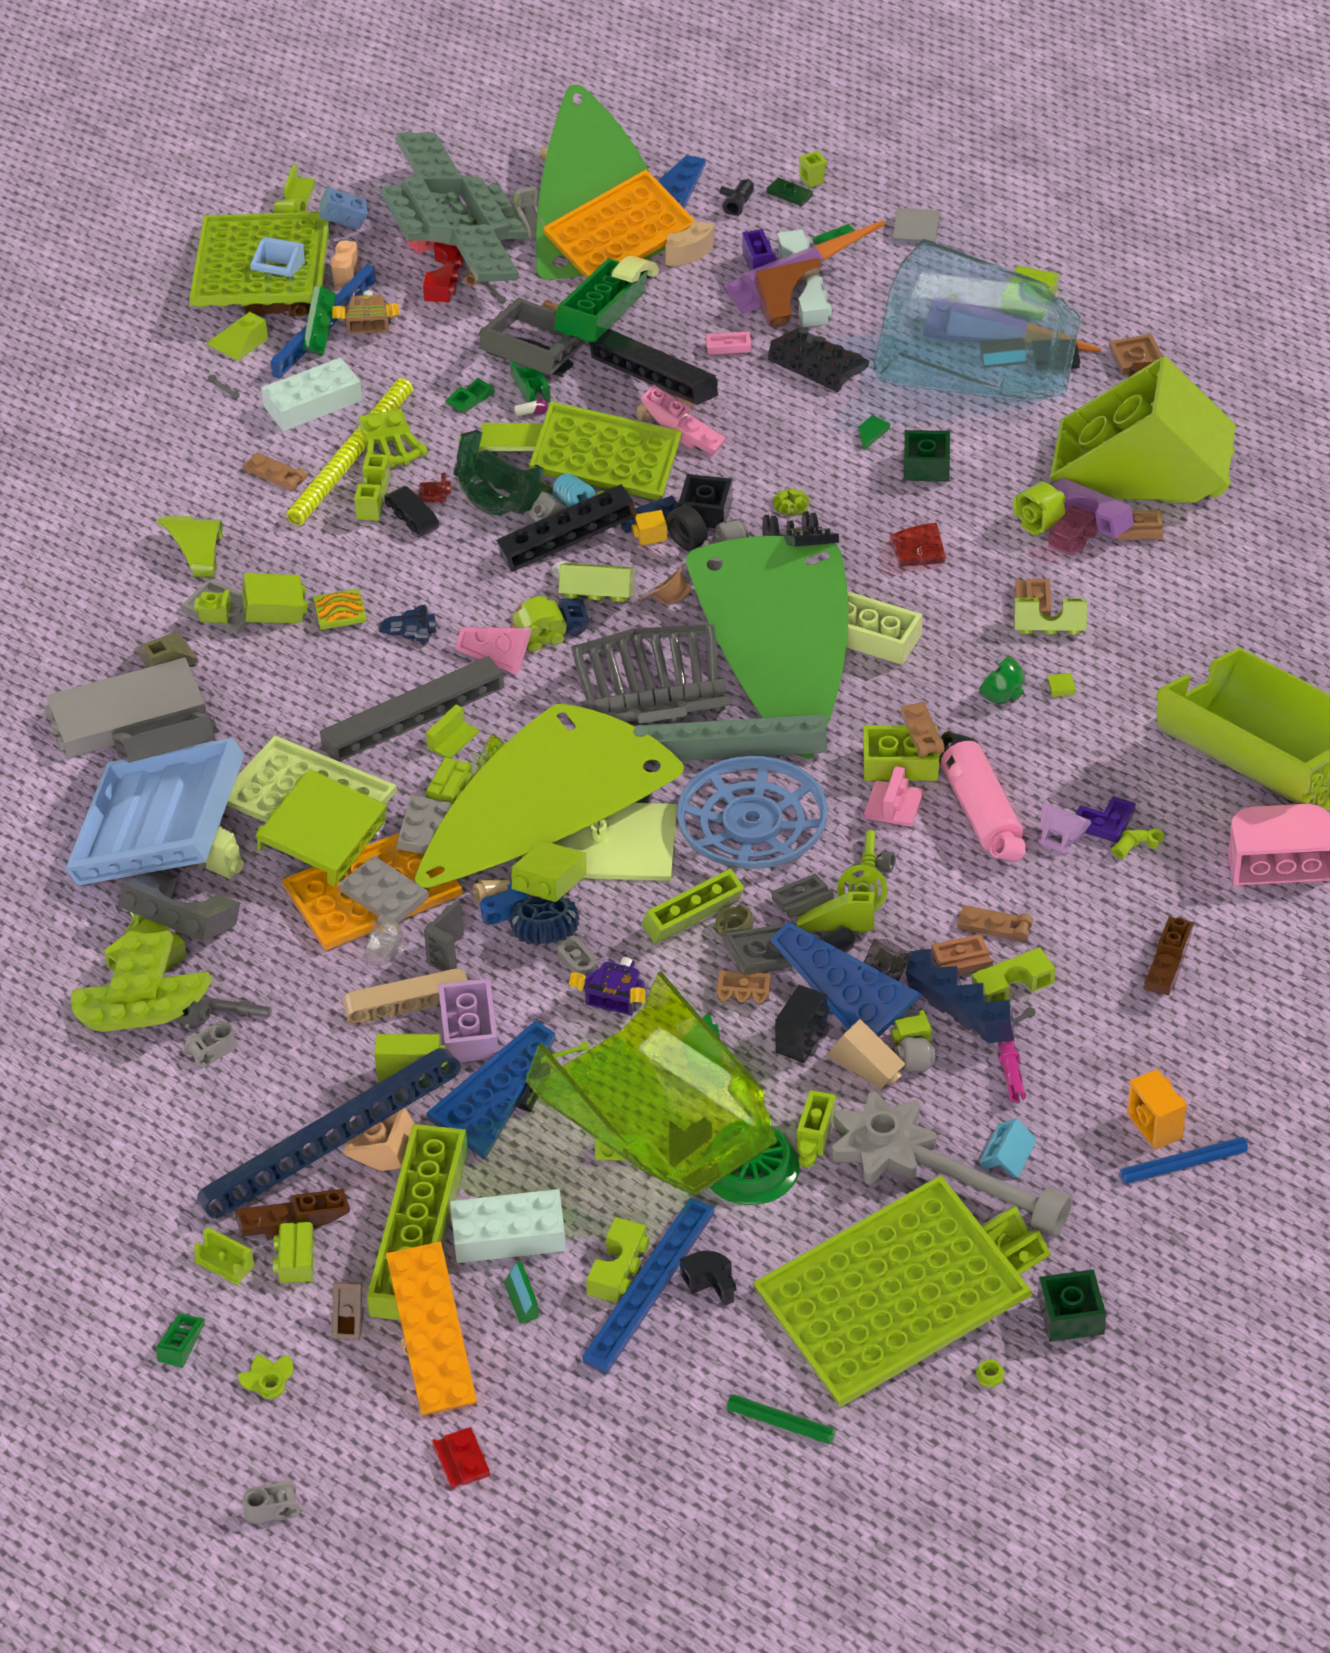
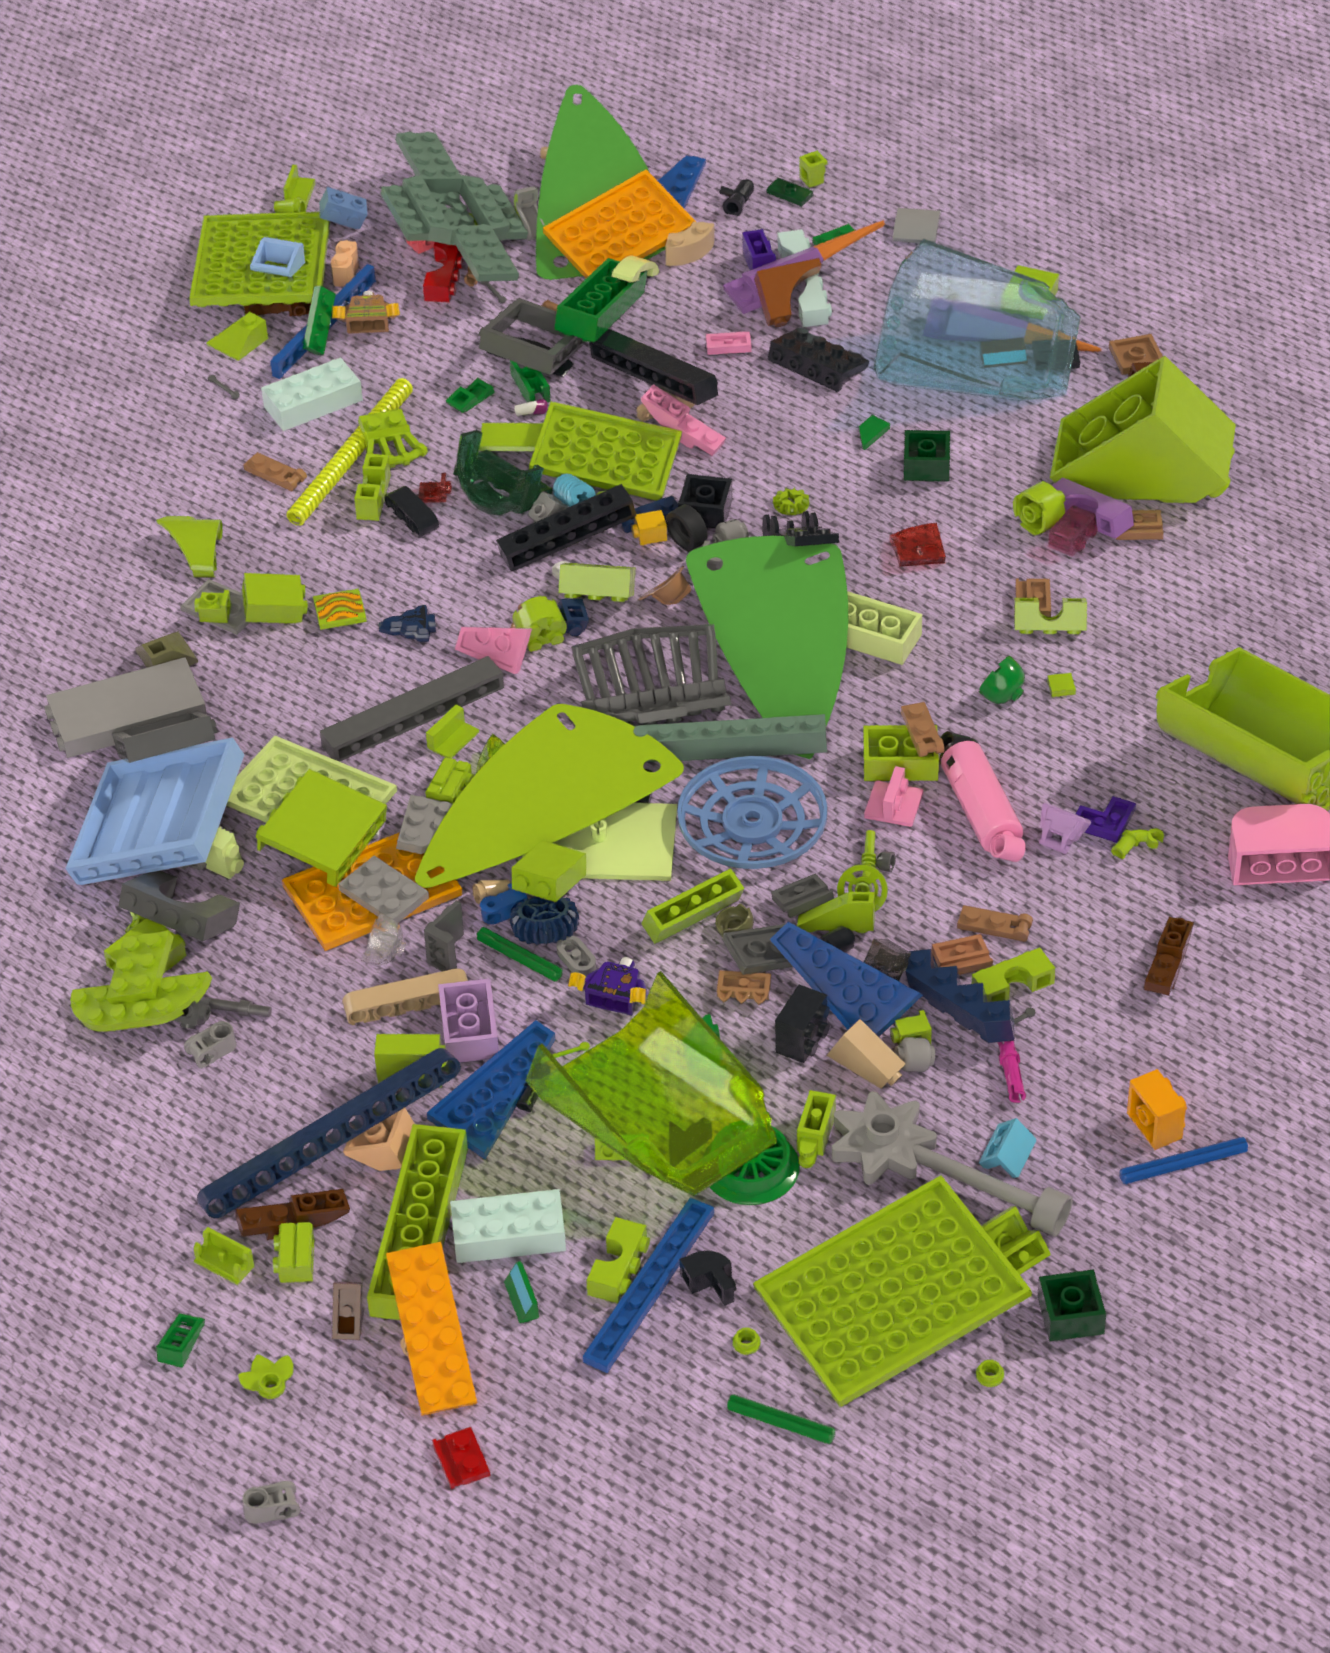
(519, 954): none -> green axle
(746, 1334): none -> lime plate

